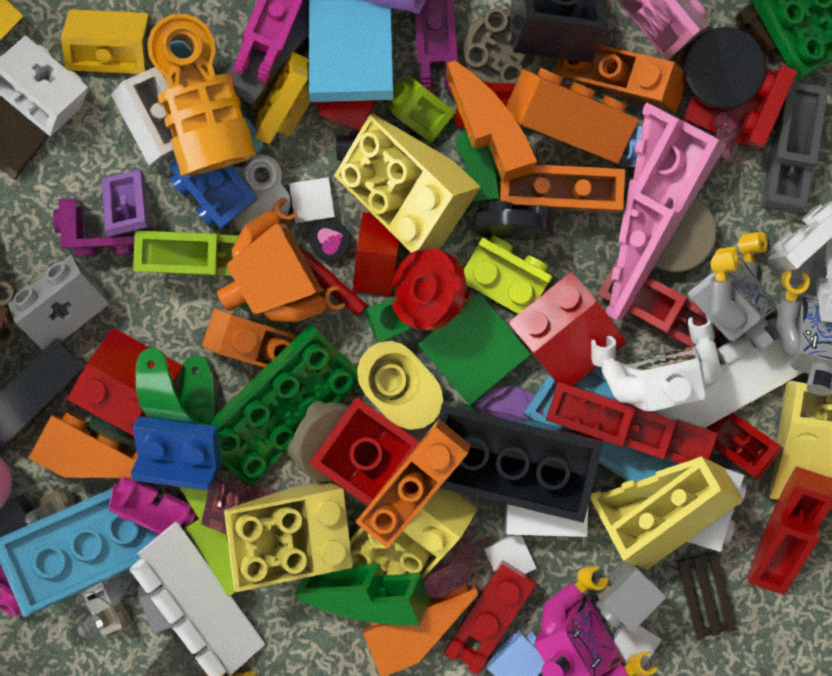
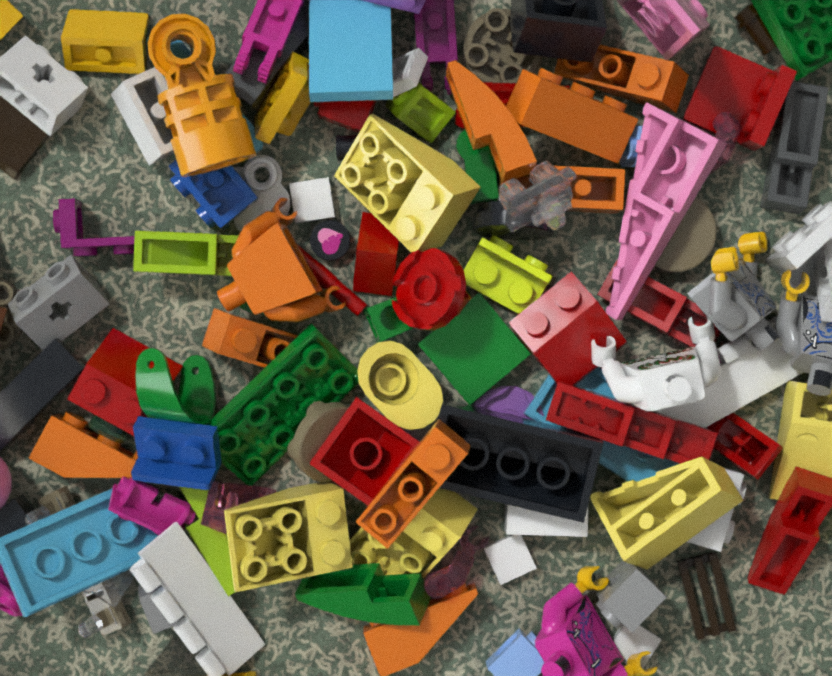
(126, 205): medium lavender slope -> none
(408, 70): none -> white tile
(490, 616): red plate -> none
(541, 202): none -> clear hips
(724, 68): black tile -> none

